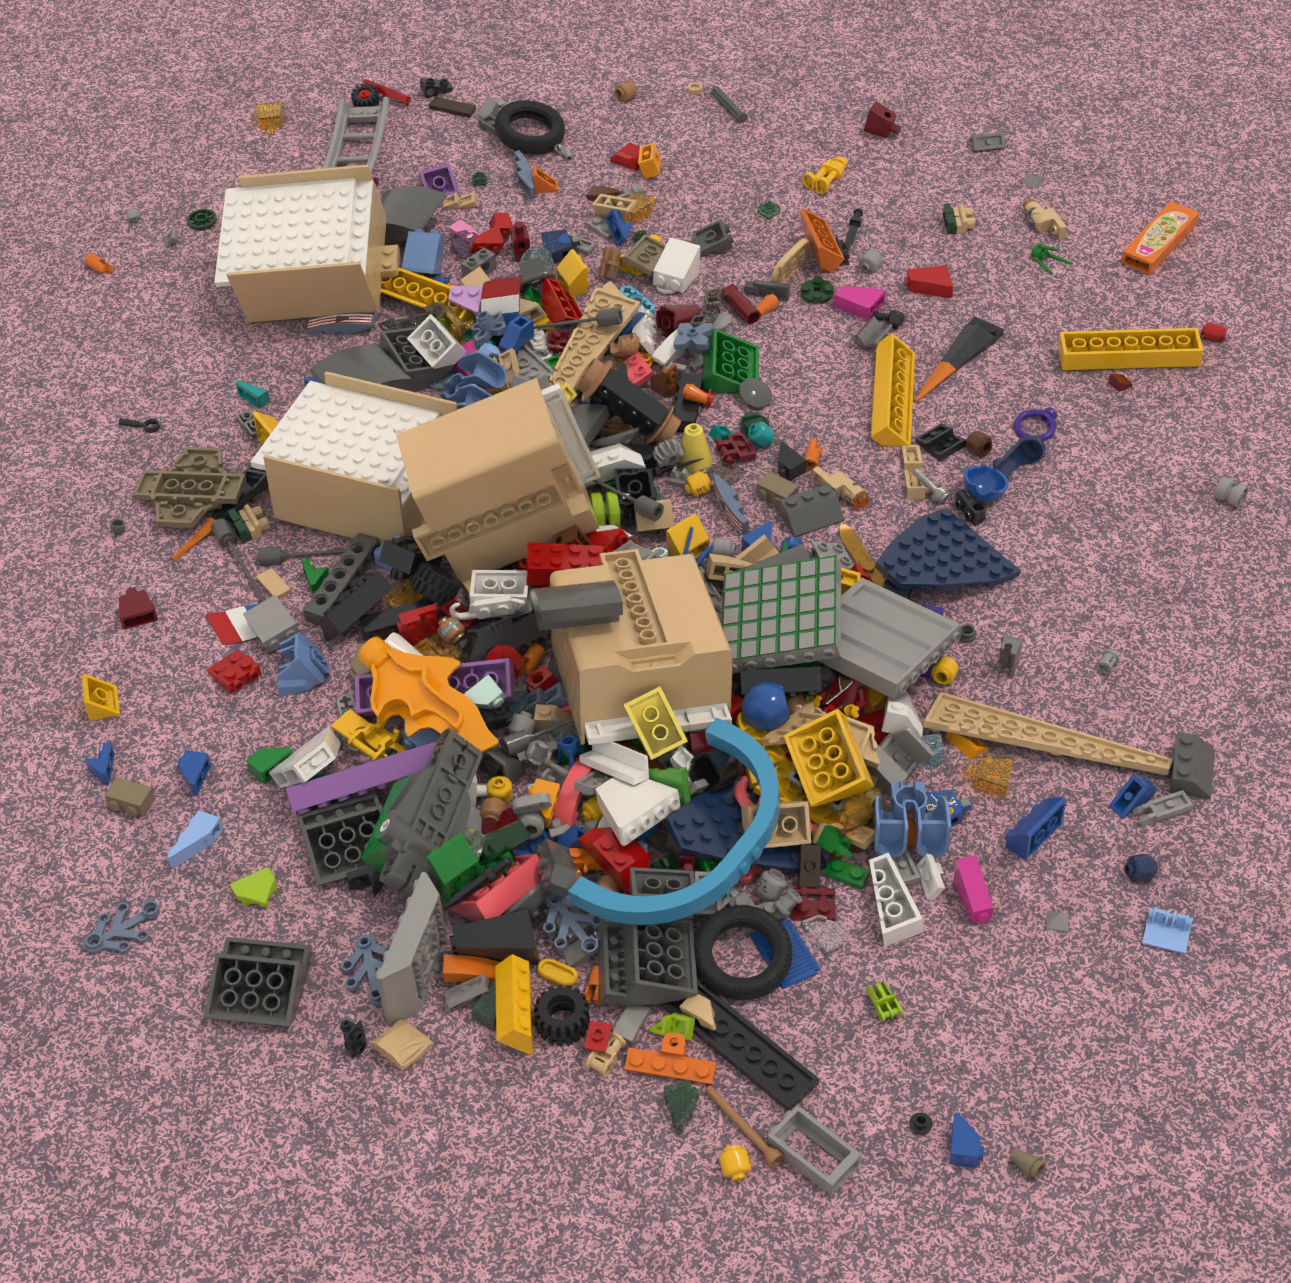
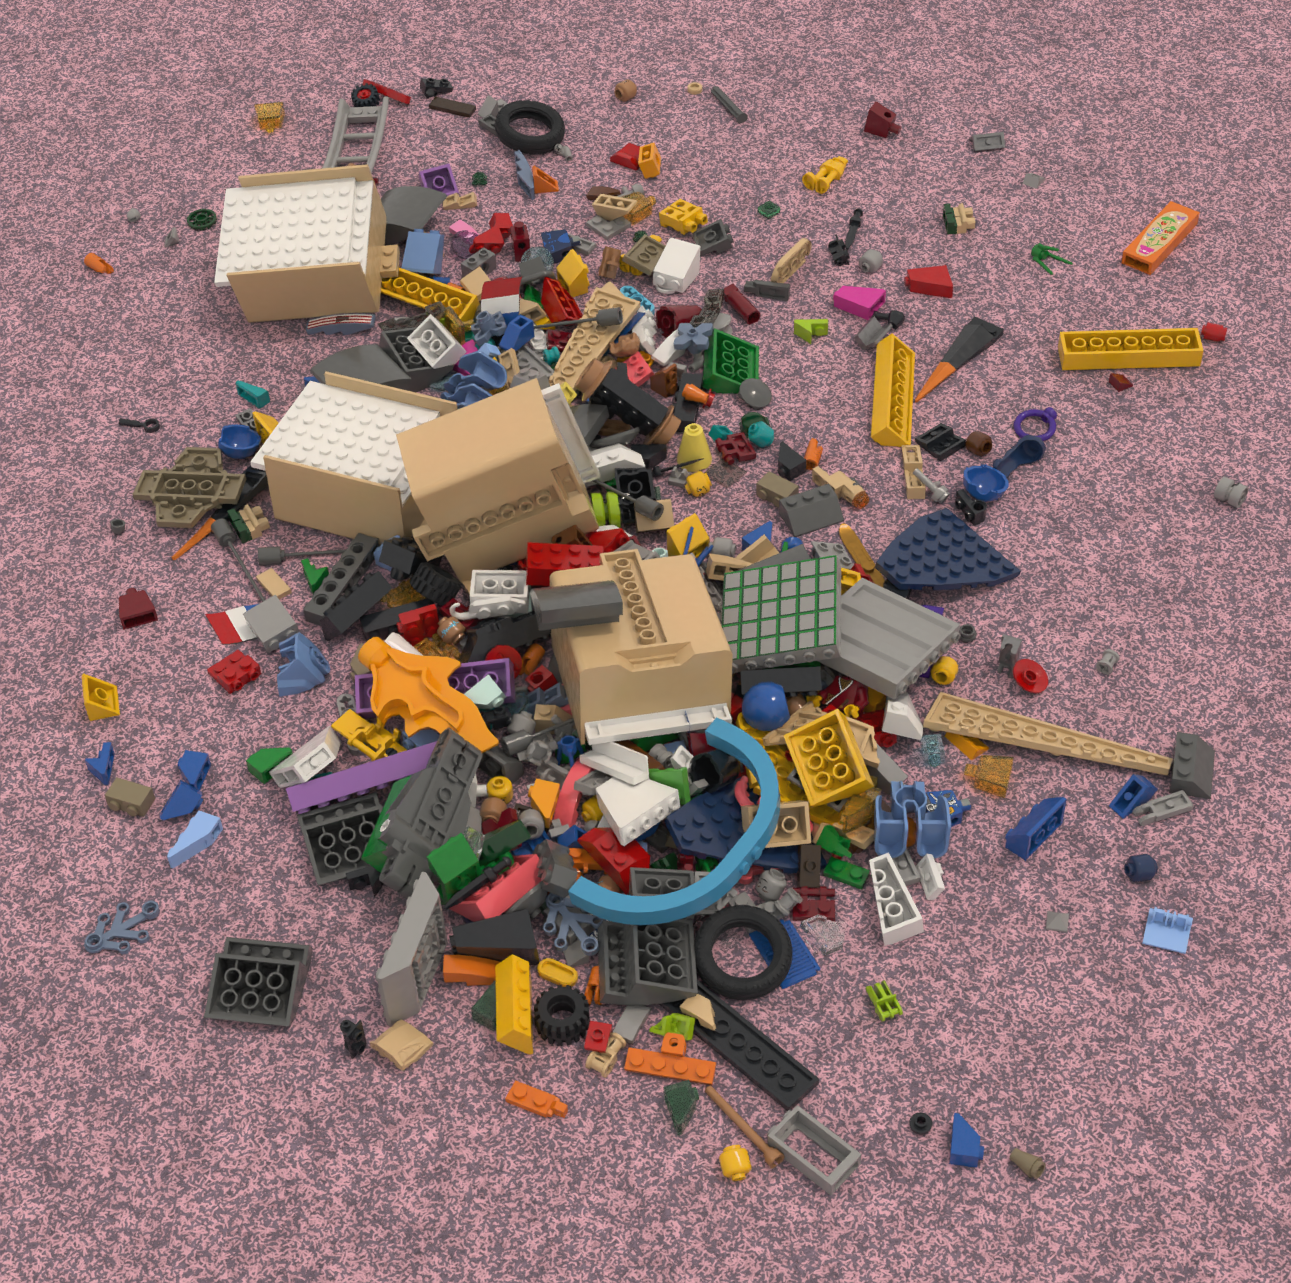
(181, 801): none -> blue slope
(238, 441): none -> blue cylinder
(255, 888): lime slope -> none
(369, 966): sand blue plant -> none
(466, 297): lavender wing -> none
(467, 991): light grey plate -> none
(531, 803): light grey beam -> none
(535, 1100): none -> orange hinge
(551, 356): none -> teal wheel
(617, 228): blue slope -> none
(655, 723): light yellow slope -> none
(668, 453): light grey gear -> none
(683, 218): none -> yellow hips
(729, 503): sand blue slope -> none
(768, 304): orange cone -> none
(807, 327): none -> lime slope
(823, 242): orange slope -> none
(826, 291): dark green plate -> none
(906, 749): light grey bracket -> none
(972, 889): dark pink slope -> none
(1030, 676): none -> red dish
(1044, 219): tan plate -> none

